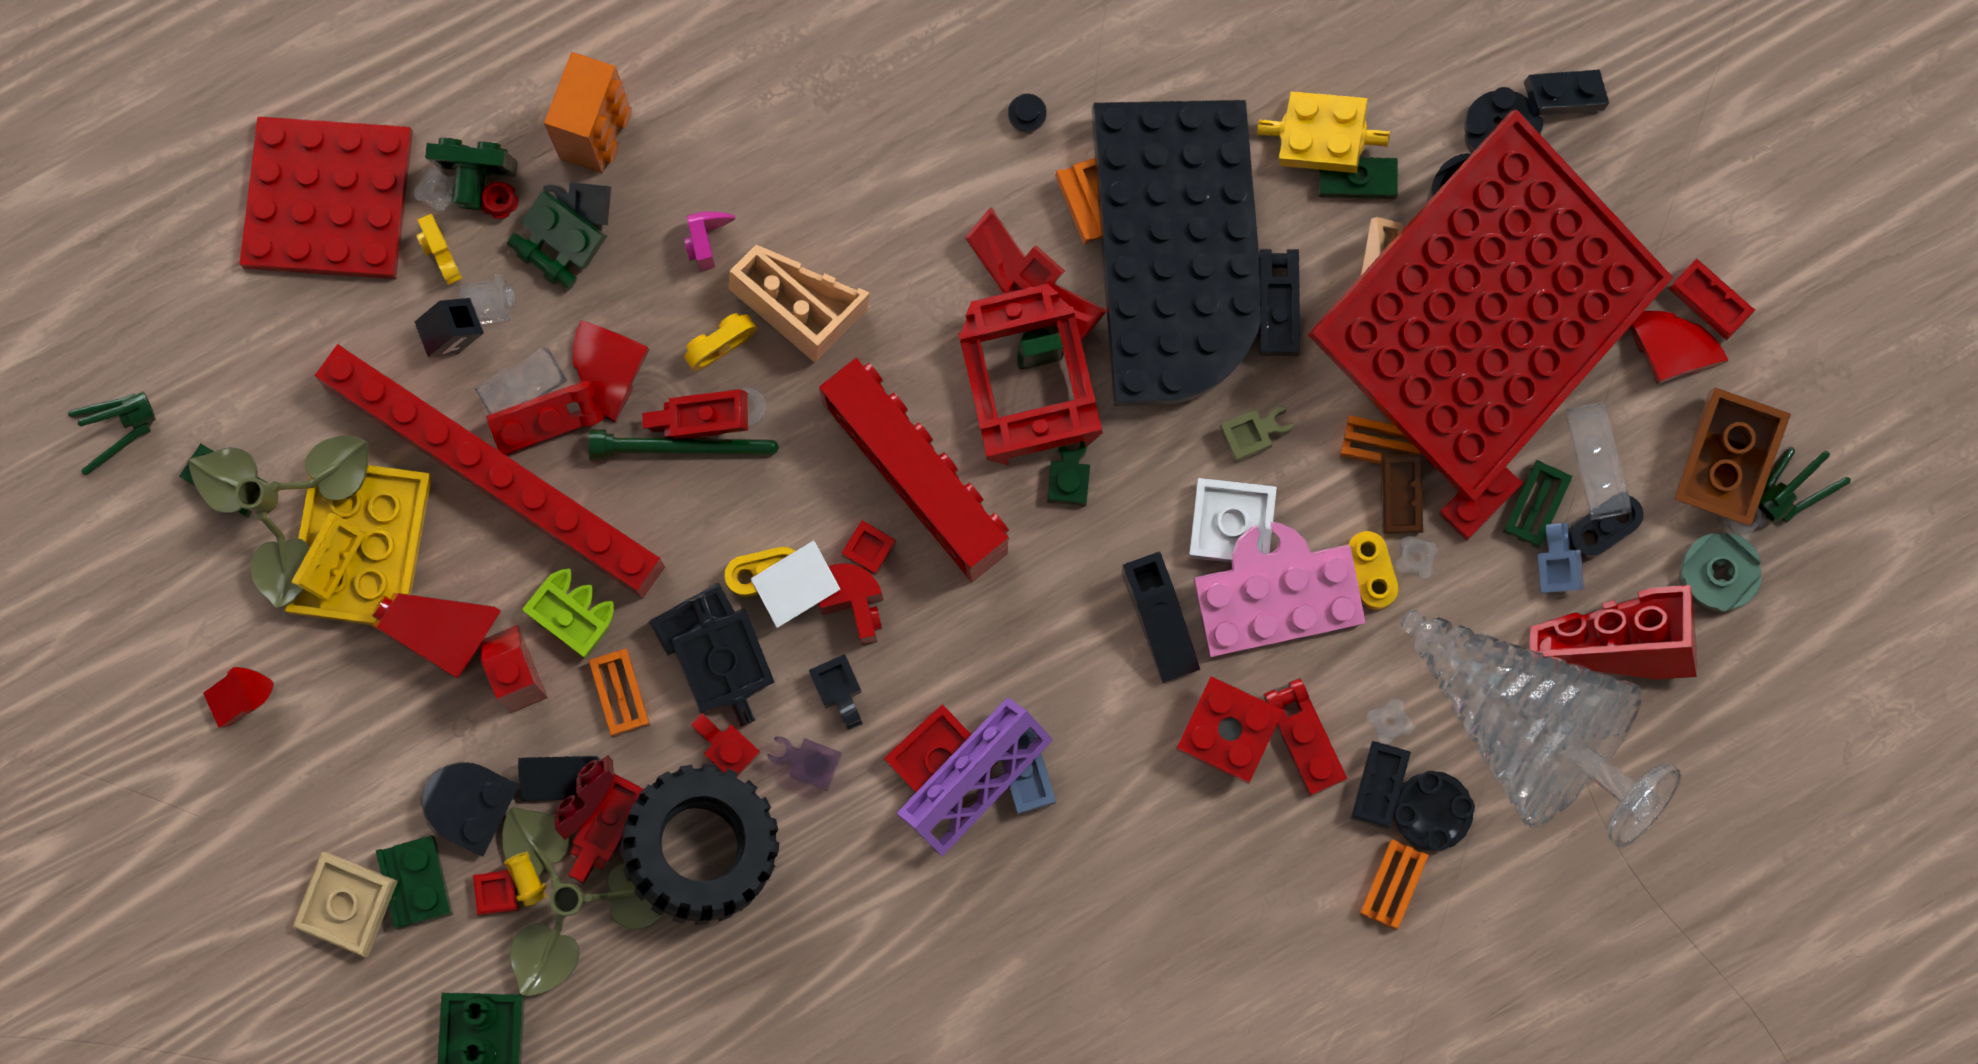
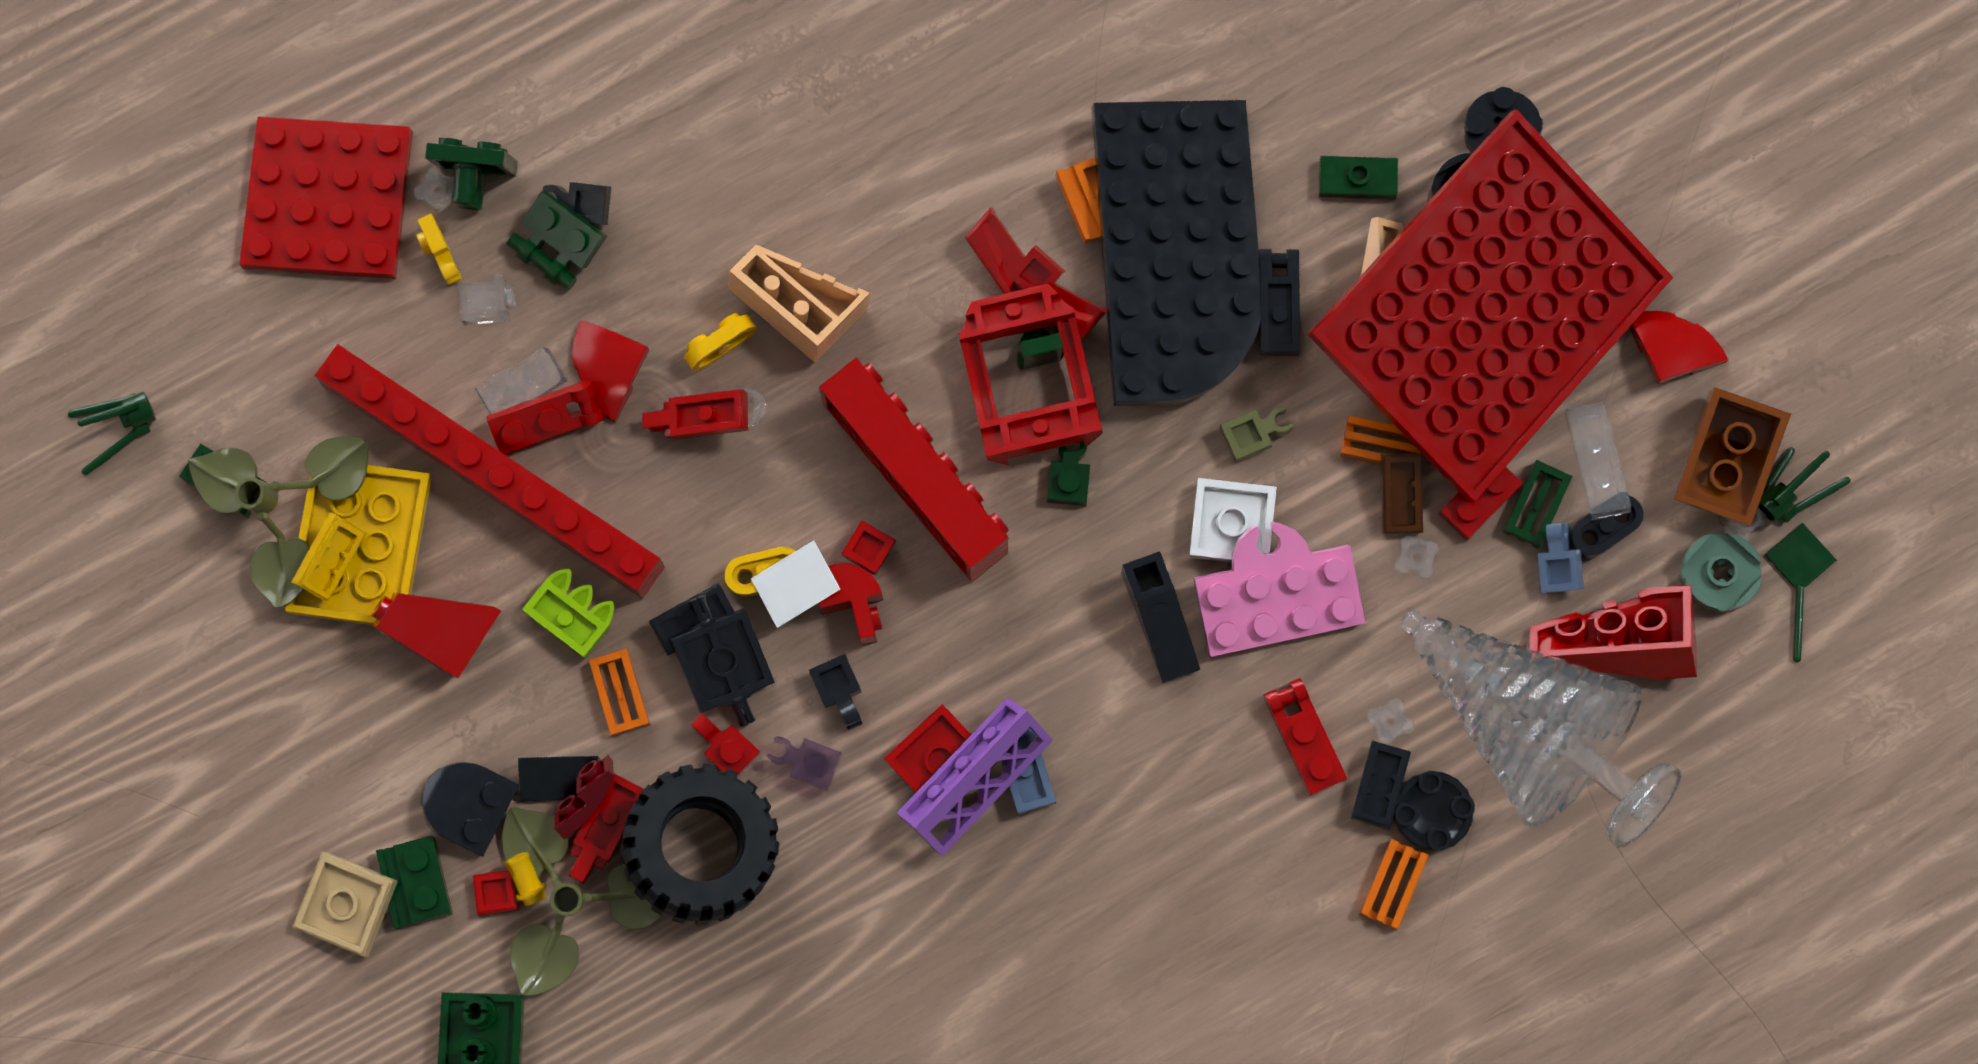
(237, 695): red tile -> none
(448, 327): black brick -> none
(495, 191): red plate -> none
(511, 670): red slope -> none
(588, 113): orange brick -> none
(605, 445): dark green piece -> none
(698, 244): dark pink plate -> none
(1027, 112): black plate -> none
(1229, 730): red piece -> none
(1323, 132): yellow plate -> none
(1374, 569): yellow plate -> none
(1566, 92): black plate -> none
(1711, 299): red plate -> none
(1800, 560): none -> dark green piece

